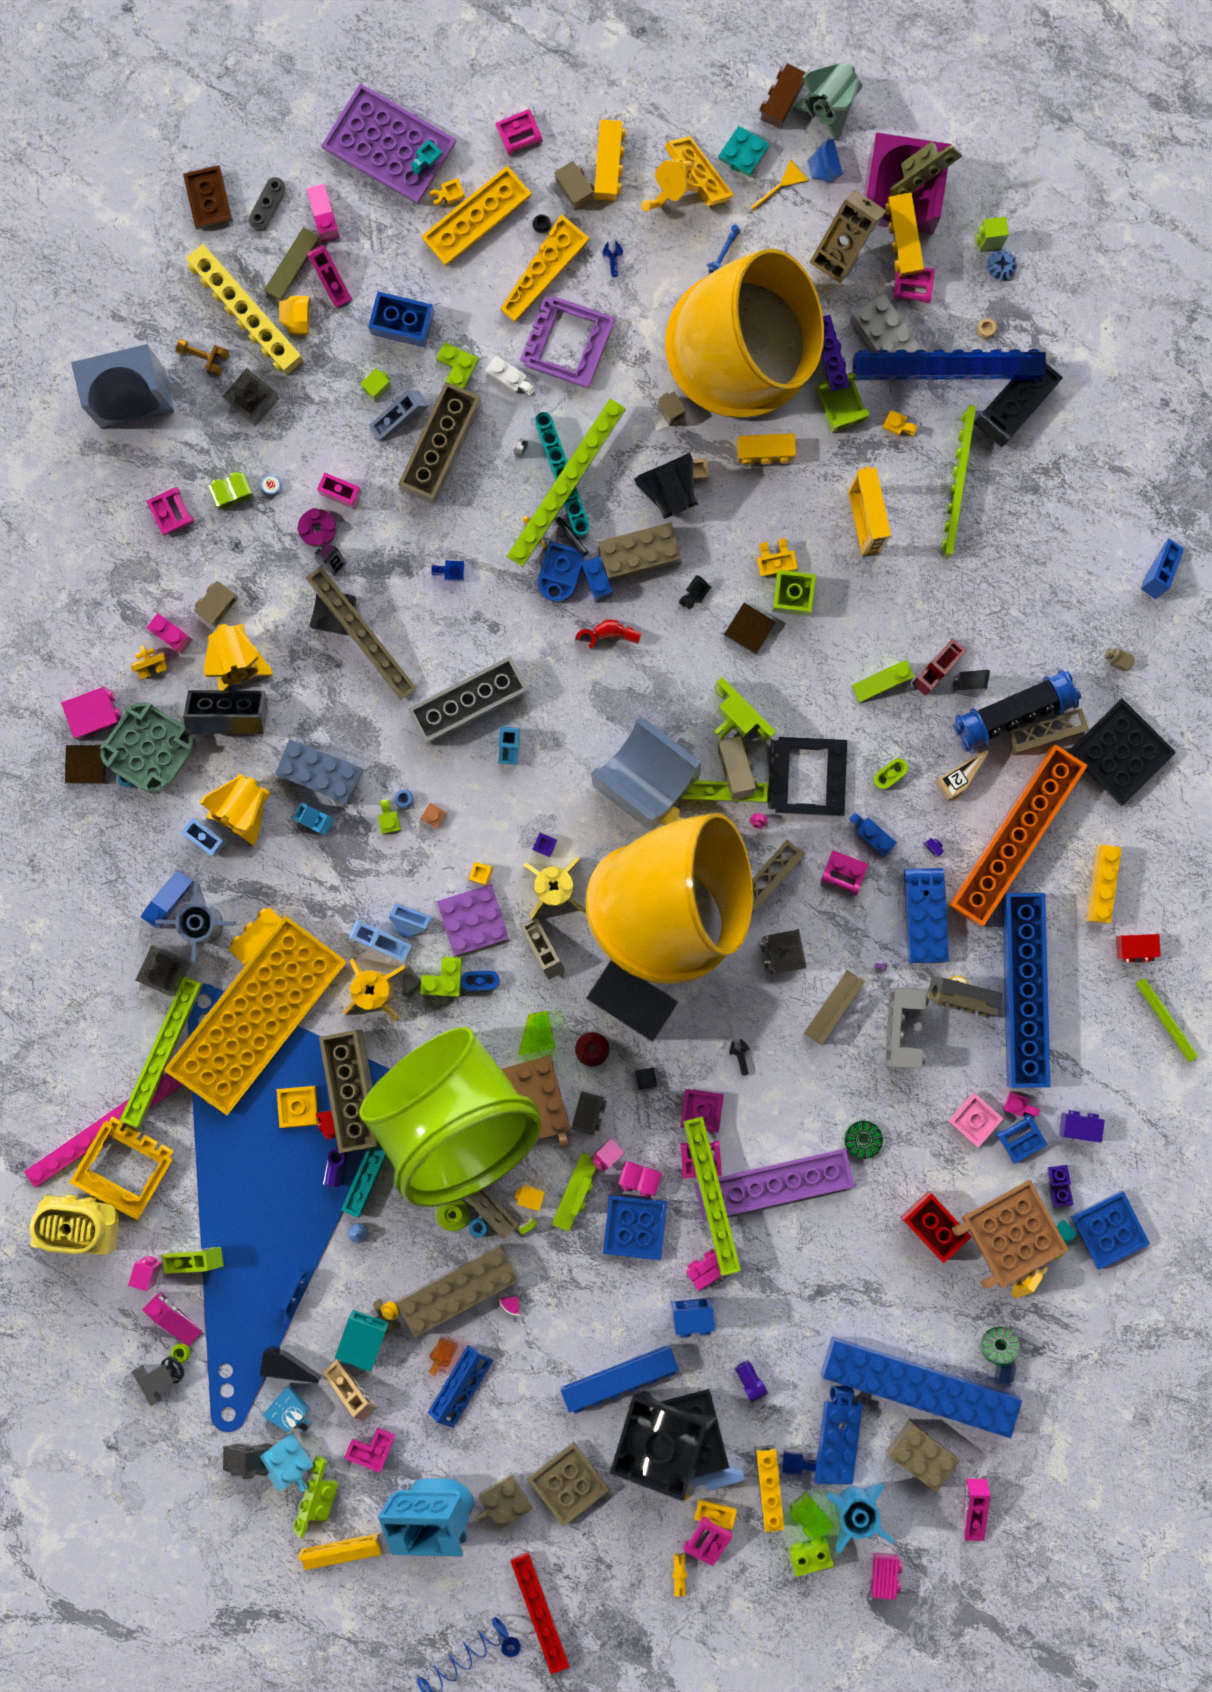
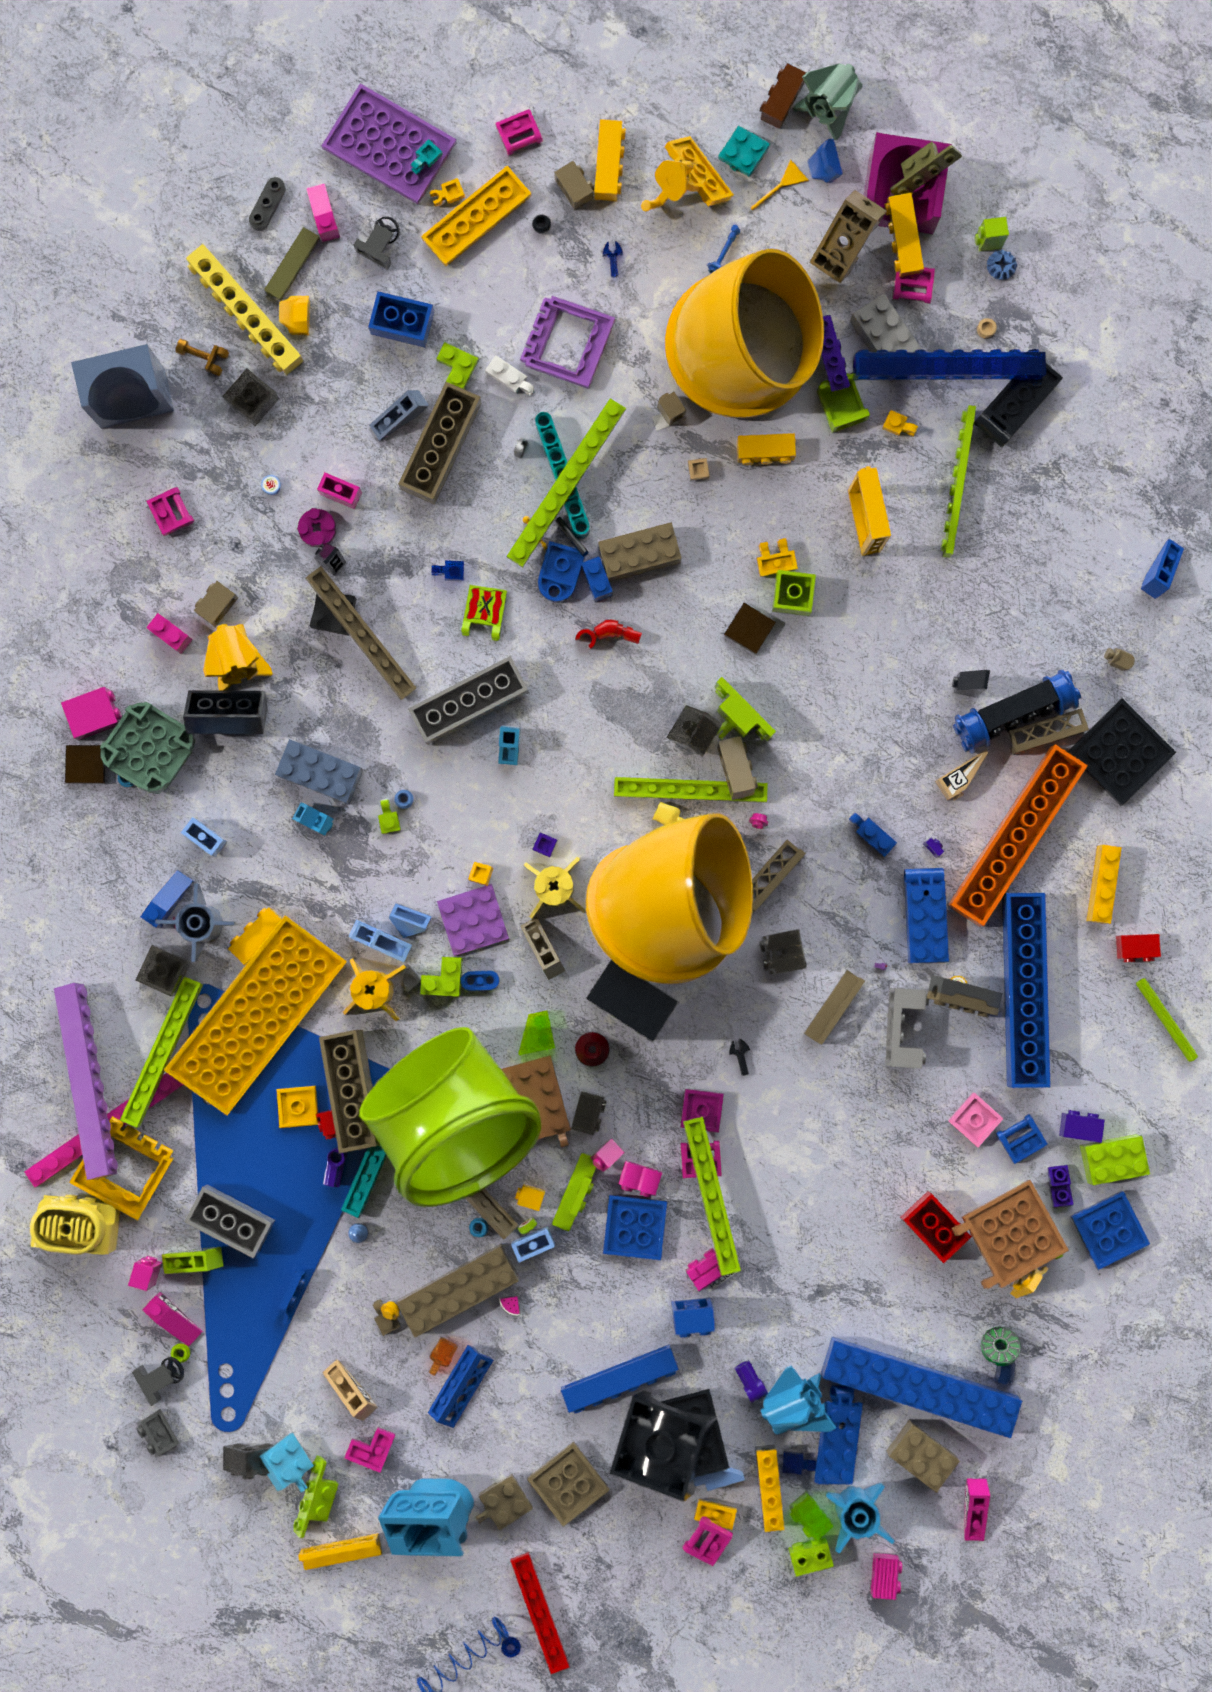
(85, 1081): none -> medium lavender brick
(141, 666): yellow hips -> none
(157, 1433): none -> dark grey bracket
(207, 197): reddish brown plate -> none
(229, 1221): none -> light grey brick
(230, 491): lime brick -> none
(238, 806): yellow brick -> none
(283, 1365): black slope -> none
(288, 1410): dark azure torso -> none
(329, 276): dark pink slope -> none
(361, 1340): teal panel -> none
(376, 384): lime brick -> none
(377, 242): none -> dark grey piece
(433, 815): nougat plate -> none
(453, 1224): lime piece -> none
(484, 607): none -> flag
(533, 1244): none -> light blue brick
(553, 256): yellow wing -> none
(646, 1078): black plate -> none
(647, 775): sand blue piece -> none
(670, 485): black brick -> none
(679, 1575): yellow pin -> none
(694, 730): none -> clear smoke brick
(696, 592): black plate -> none
(783, 1182): medium lavender plate -> none
(796, 1404): none -> dark azure brick
(835, 776): black hinge -> none
(845, 866): dark pink plate -> none
(863, 1151): tile -> none
(883, 681): lime slope -> none
(890, 774): lime plate -> none
(939, 666): dark red slope -> none
(1018, 1105): dark pink plate -> none
(1066, 1231): teal plate -> none
(1114, 1159): none -> lime brick

